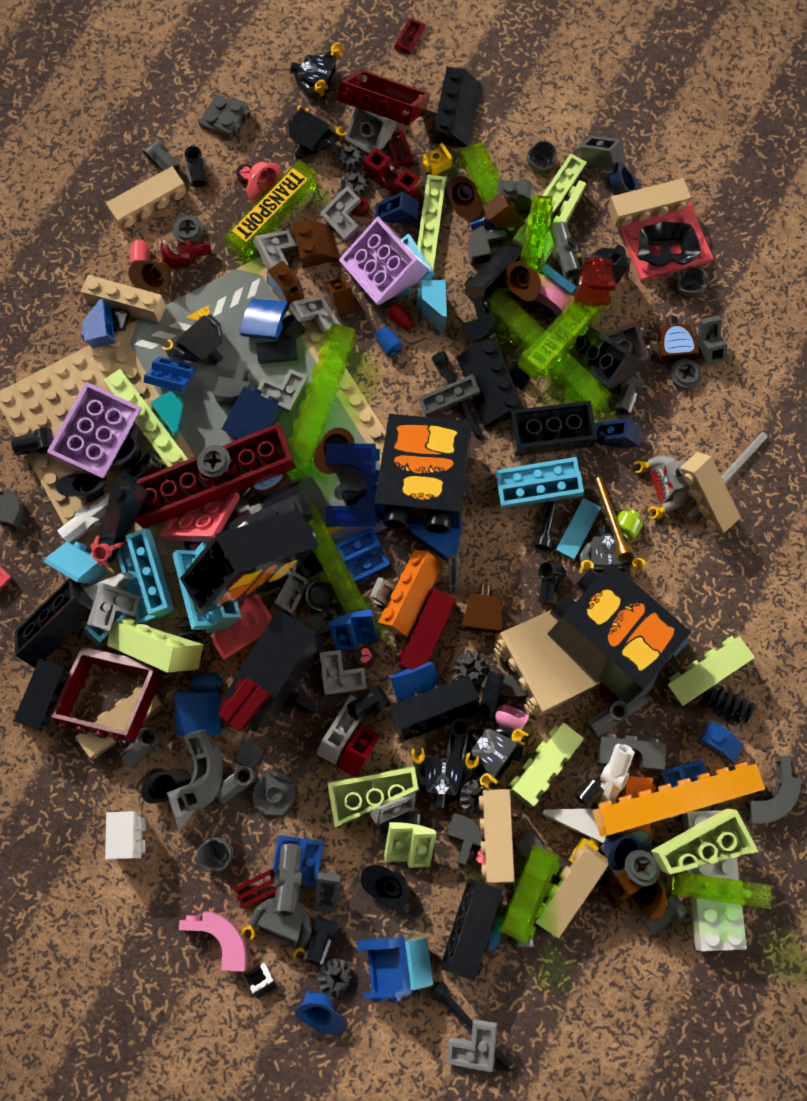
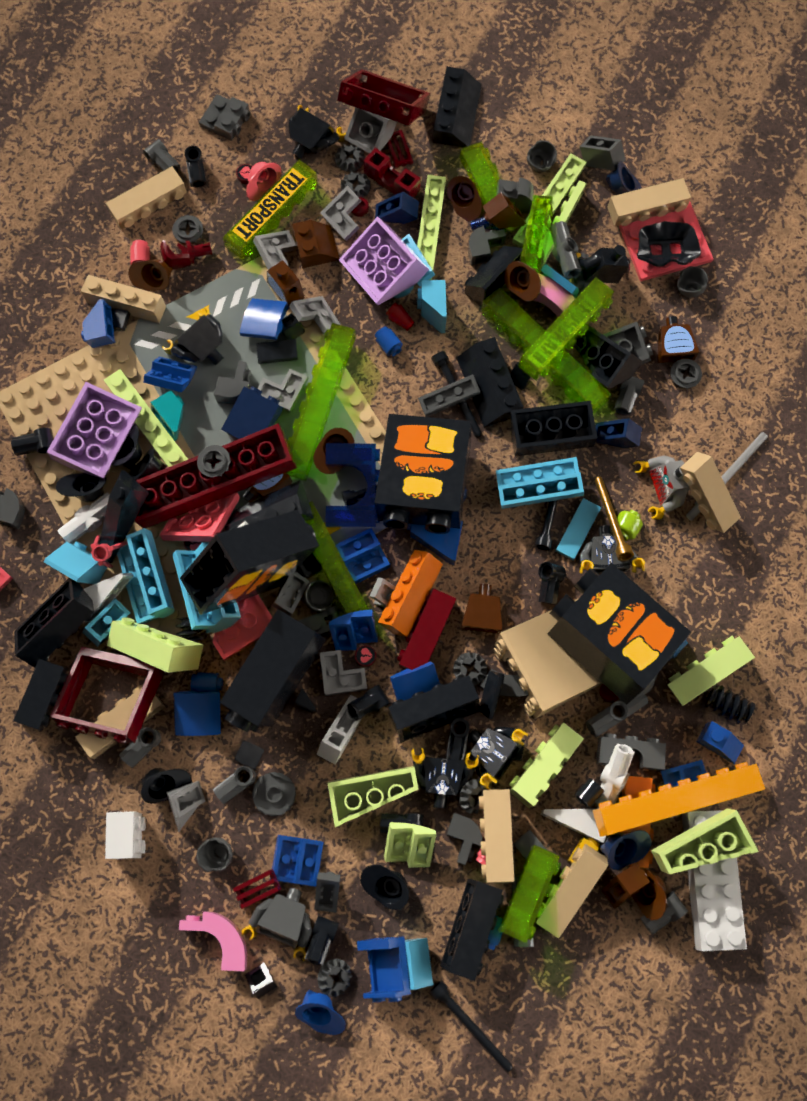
(108, 602): light grey plate -> none
(207, 771): dark grey arch -> none
(244, 703): dark red brick -> none
(287, 880): dark grey piece -> none
(317, 71): black torso -> none
(341, 296): reddish brown slope -> none
(358, 751): dark red brick -> none
(393, 808): light grey slope -> none
(404, 48): dark red tile -> none
(437, 160): yellow brick -> none
(453, 573): dark grey axle -> none
(478, 1052): light grey plate -> none
(484, 325): black brick -> none
(510, 717): bright pink hair -> none
(595, 282): clear red piece -> none
(639, 858): dark grey gear -> none
(709, 340): dark grey brick -> none
(722, 890): clear neon green brick -> none
(783, 798): dark grey arch -> none

